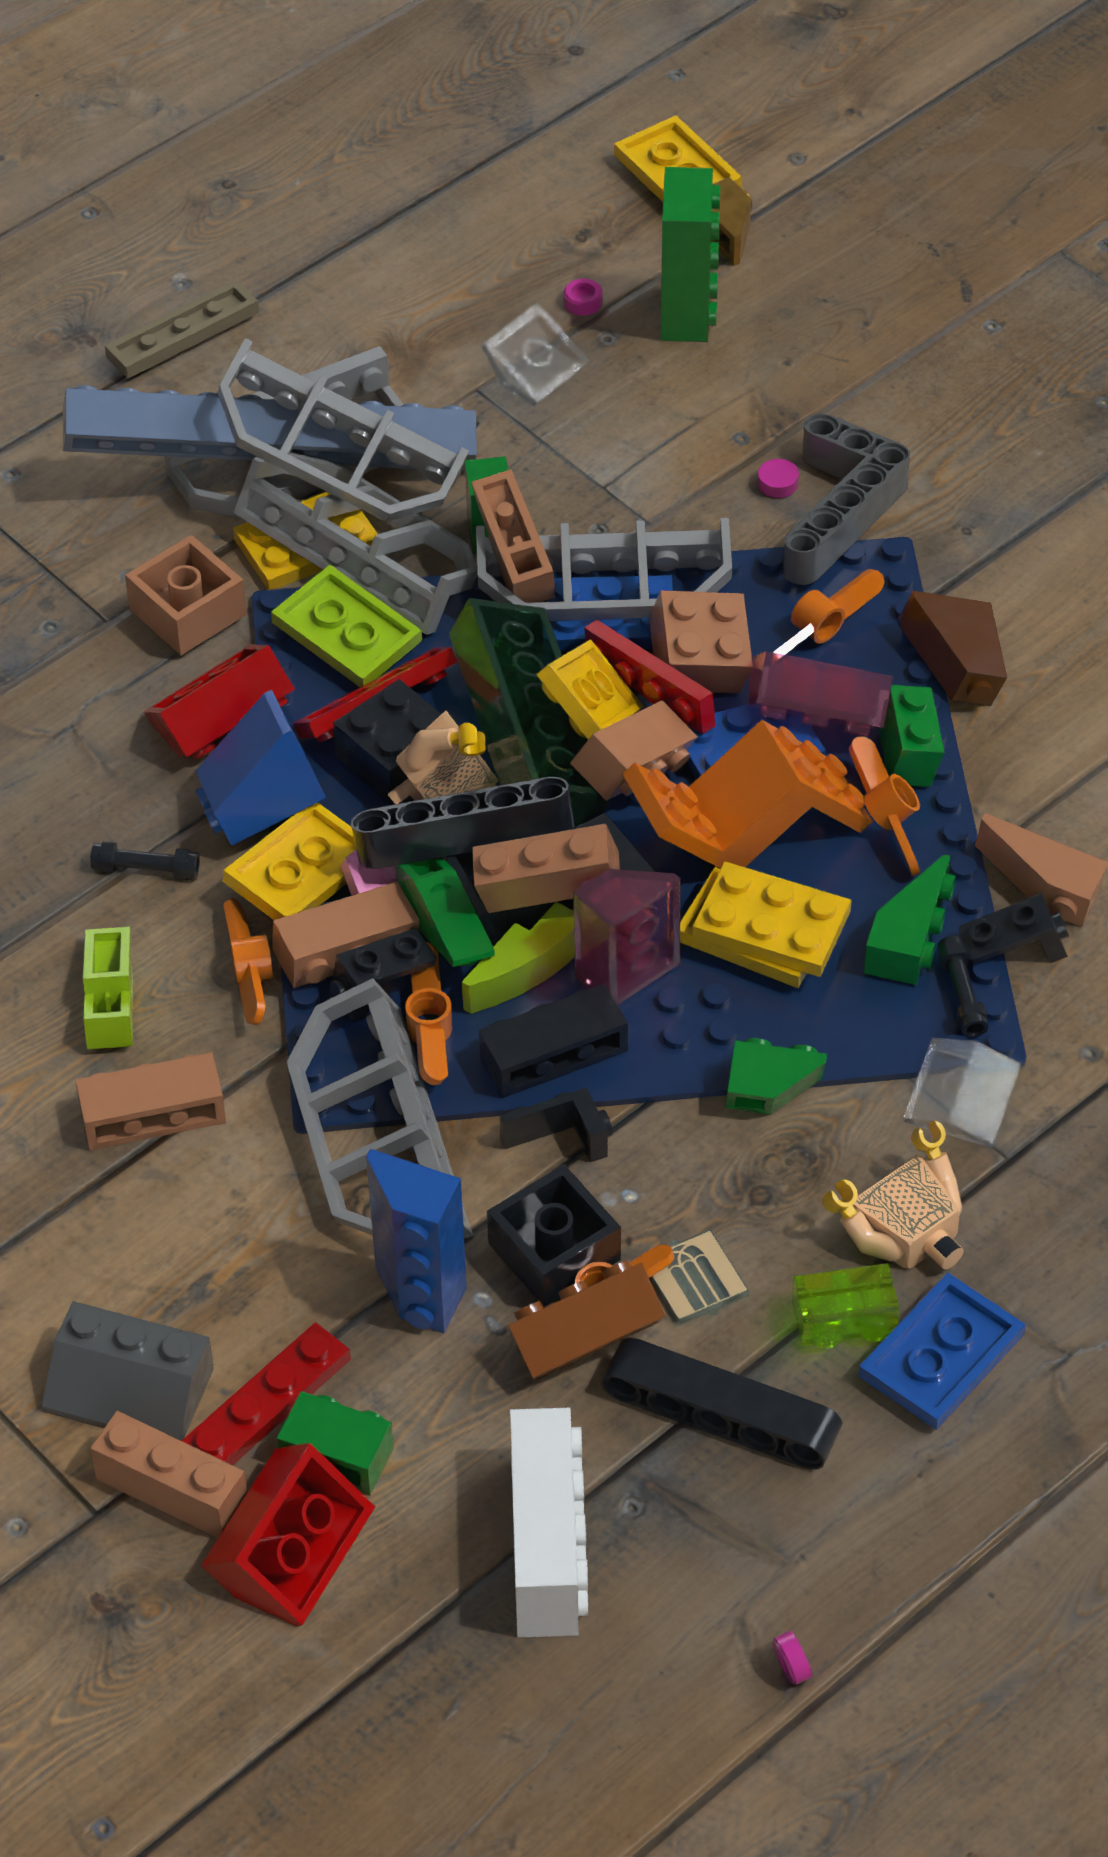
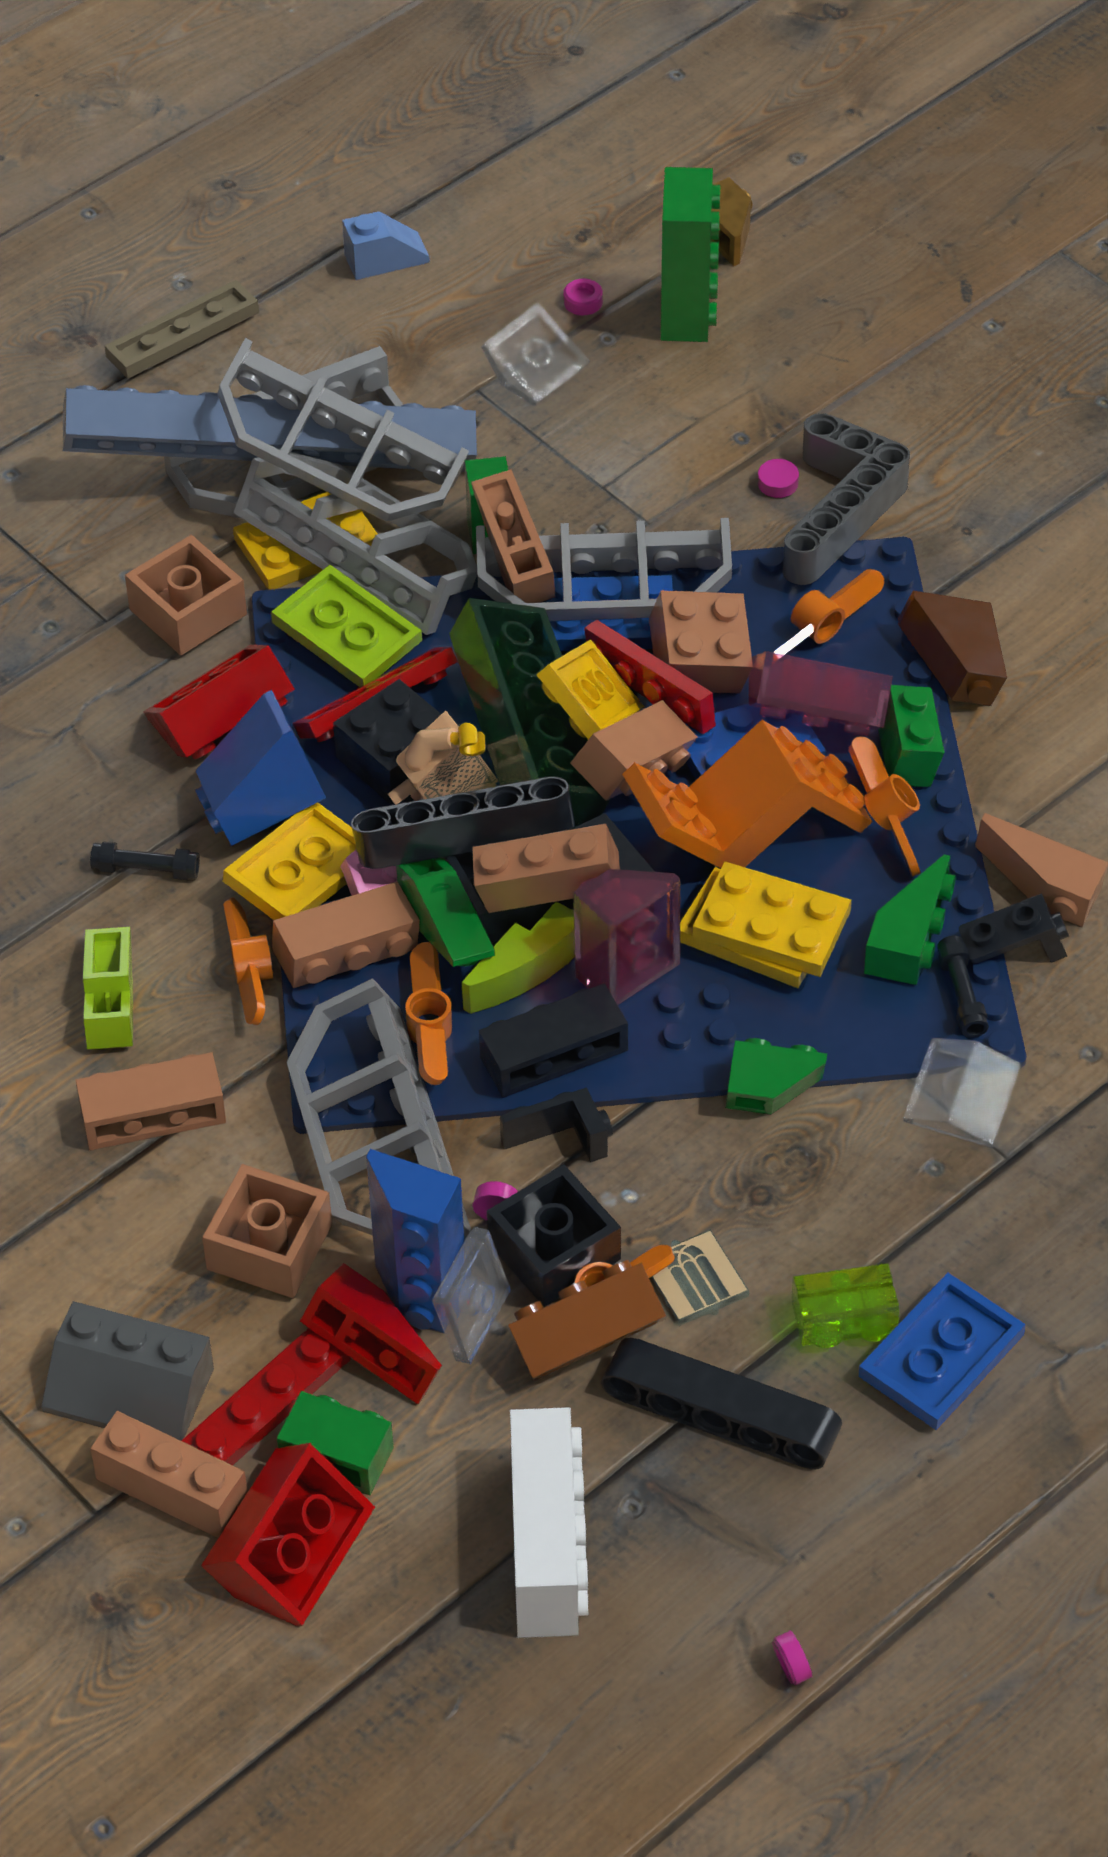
(267, 1231): none -> nougat brick
(371, 1331): none -> red slope
(380, 245): none -> medium blue slope
(380, 961): black bracket -> none
(471, 1295): none -> clear plate
(489, 1195): none -> dark pink tile
(669, 145): yellow plate -> none
(908, 1211): light nougat torso -> none

